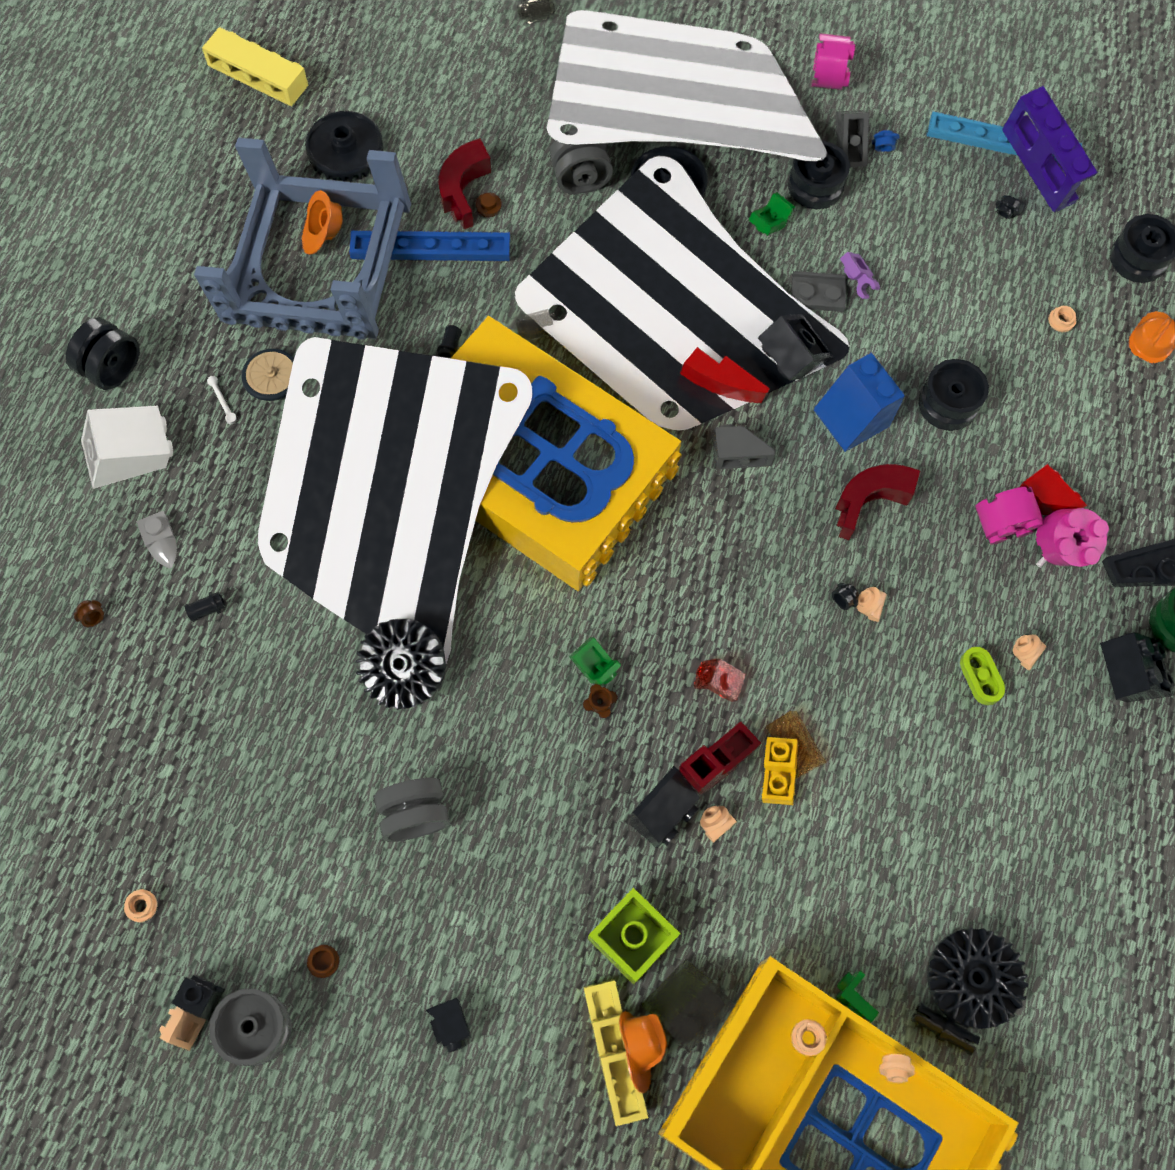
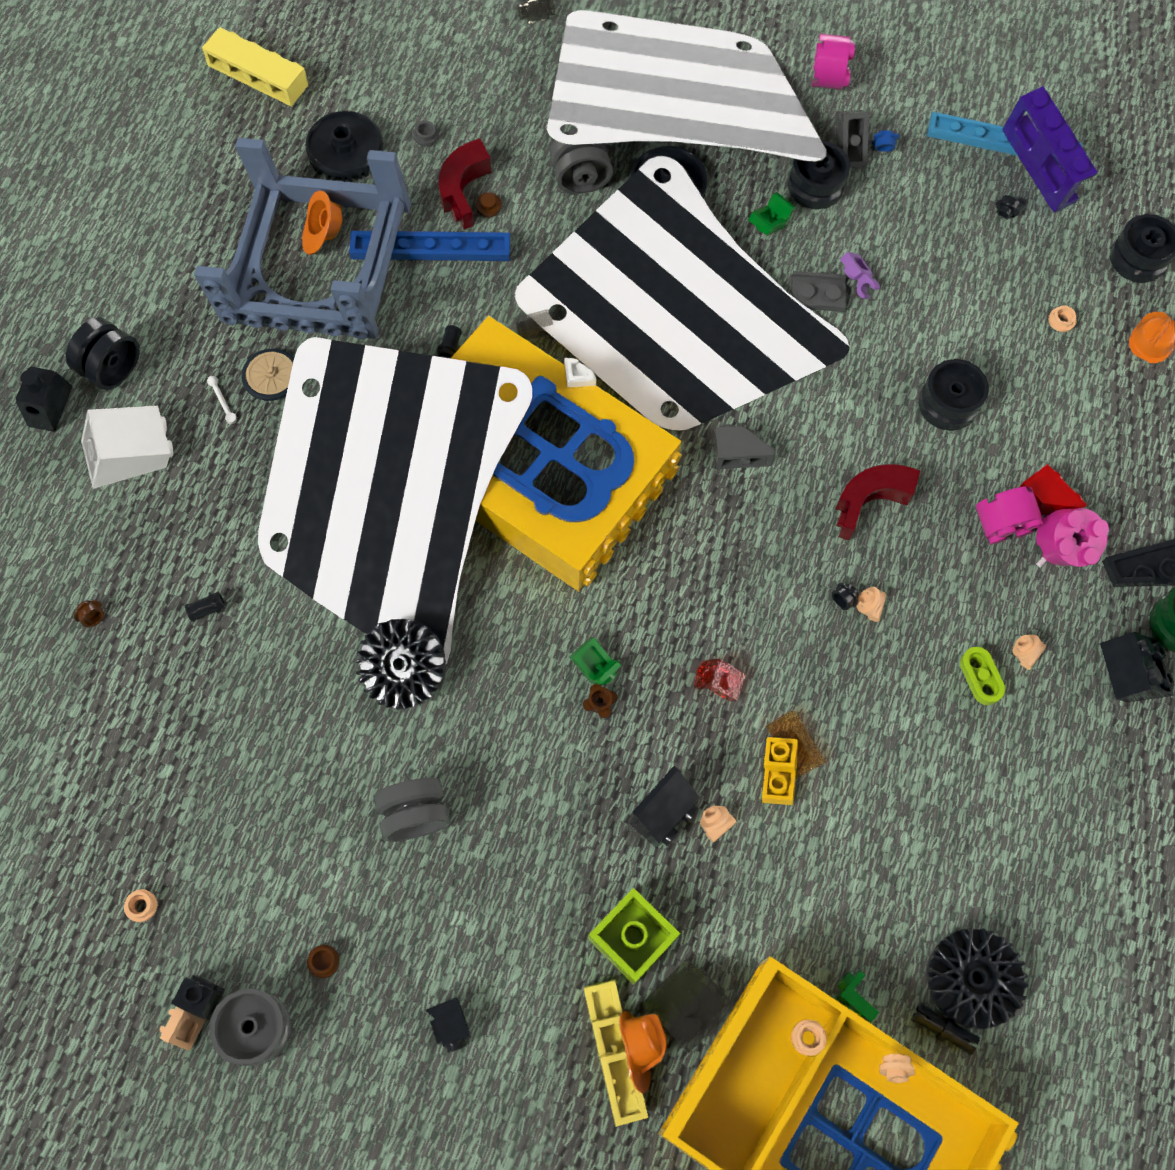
(42, 398): none -> black torso
(159, 538): light grey plate -> none
(425, 133): none -> dark grey plate
(578, 374): none -> white tile
(712, 764): dark red arch -> none
(723, 378): red slope -> none
(794, 346): black slope -> none
(860, 403): blue slope -> none

